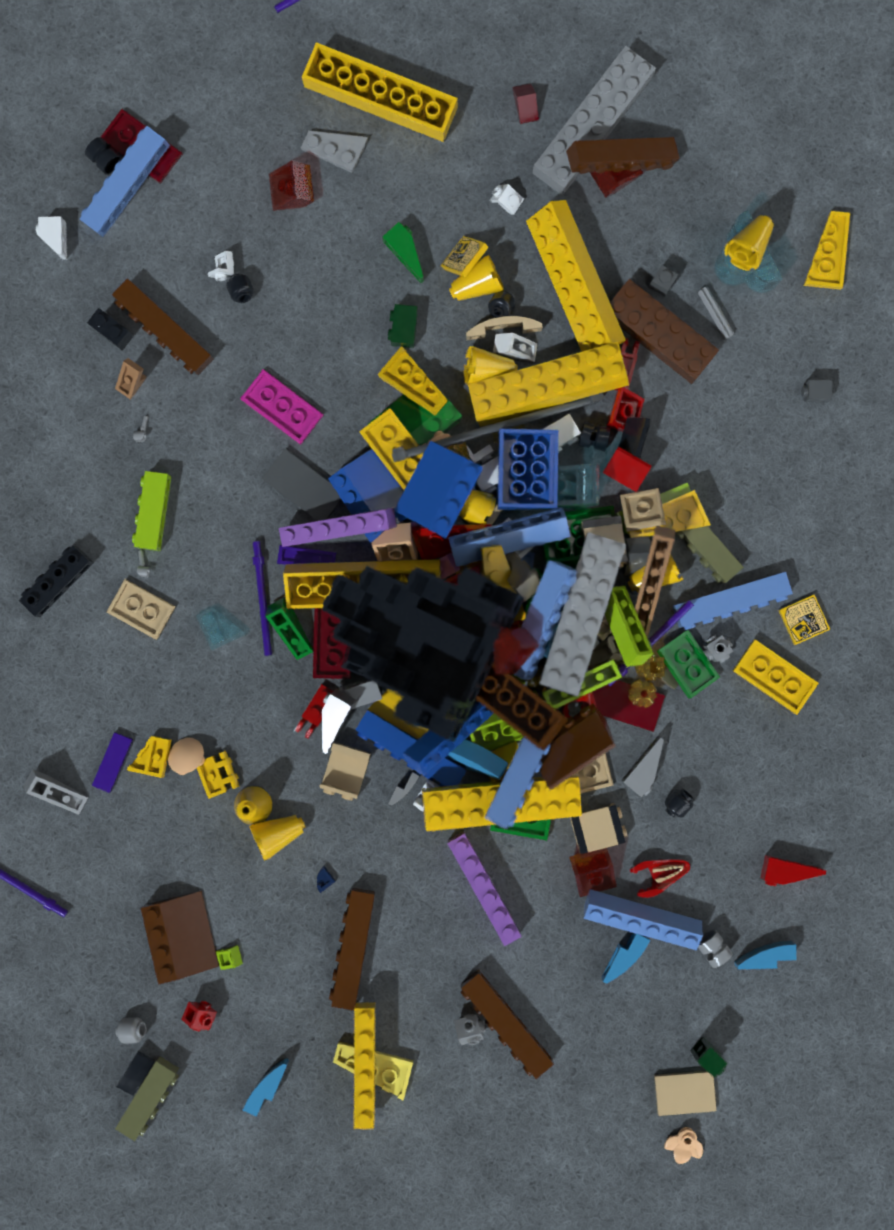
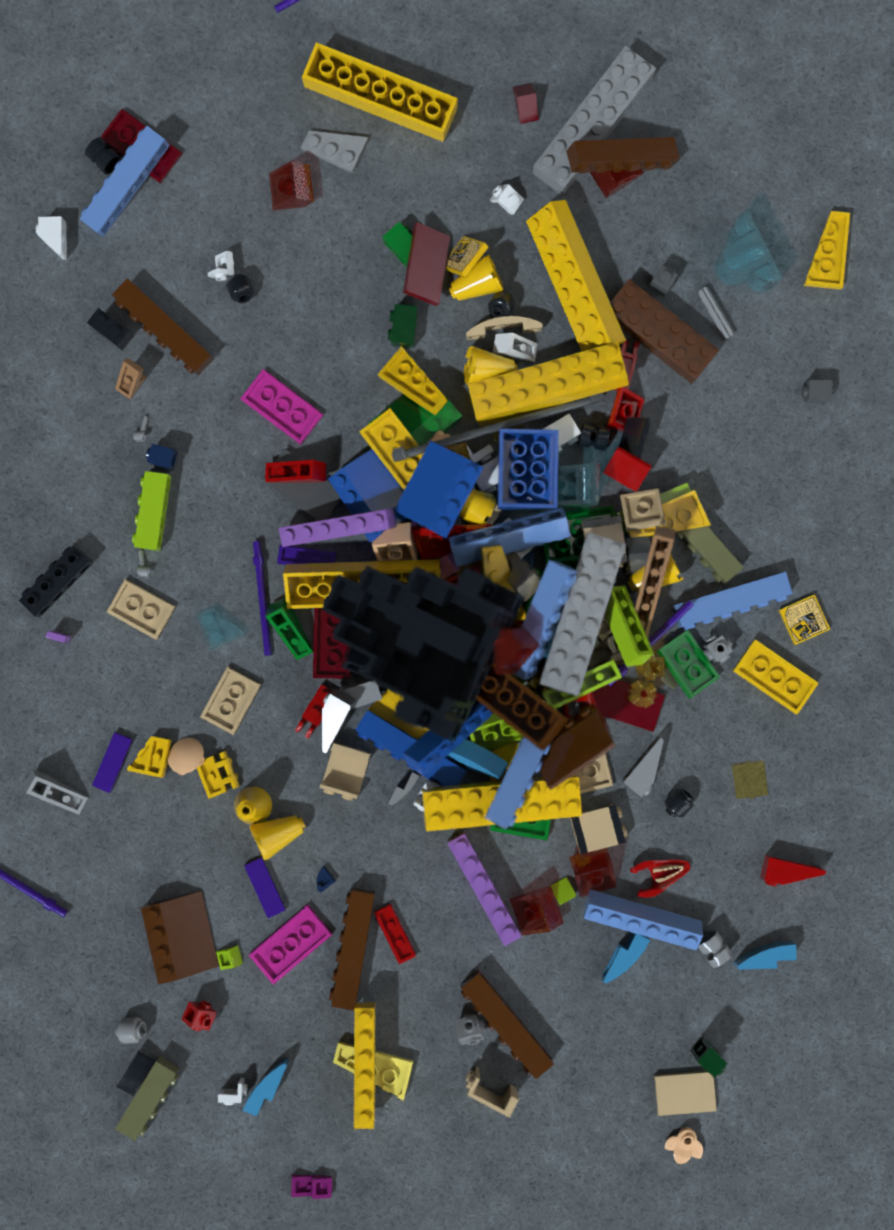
(58, 636): none -> medium lavender tile
(161, 457): none -> dark blue brick
(230, 700): none -> tan tile
(233, 1096): none -> white bracket
(265, 887): none -> dark purple tile
(290, 944): none -> dark pink tile
(295, 472): none -> red slope
(311, 1185): none -> magenta slope
(395, 933): none -> red tile
(426, 264): none -> dark red tile
(503, 1105): none -> tan panel
(537, 911): none -> clear red slope
(563, 890): none -> lime slope
(749, 780): none -> clear yellow piece
(750, 243): yellow cone -> none

